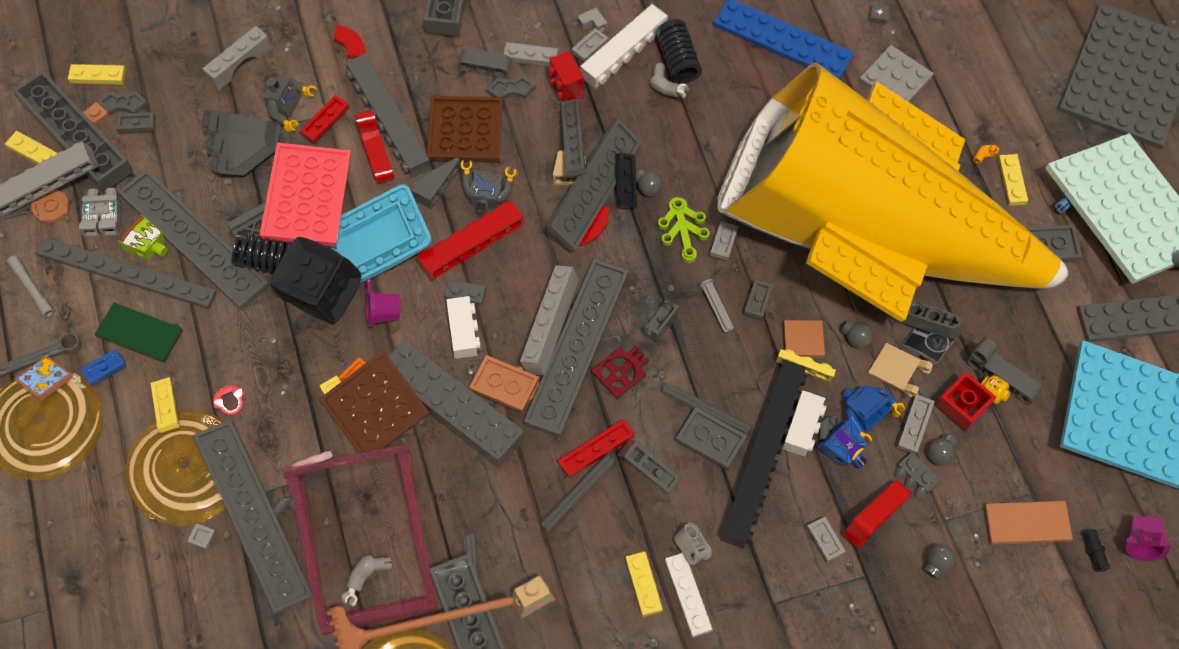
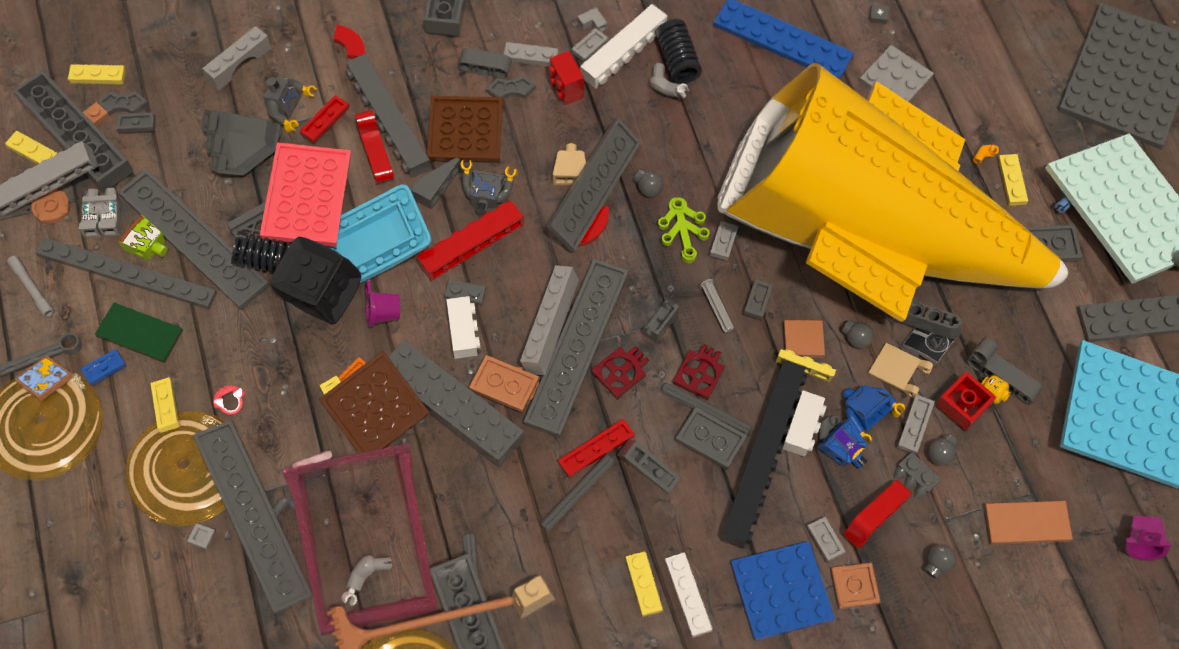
(573, 138): dark grey plate -> none
(626, 180): black plate -> none
(691, 544): light grey piece -> none
(706, 360): none -> dark red piece
(782, 591): none -> blue plate
(855, 585): none -> nougat tile
(1097, 550): black pin -> none

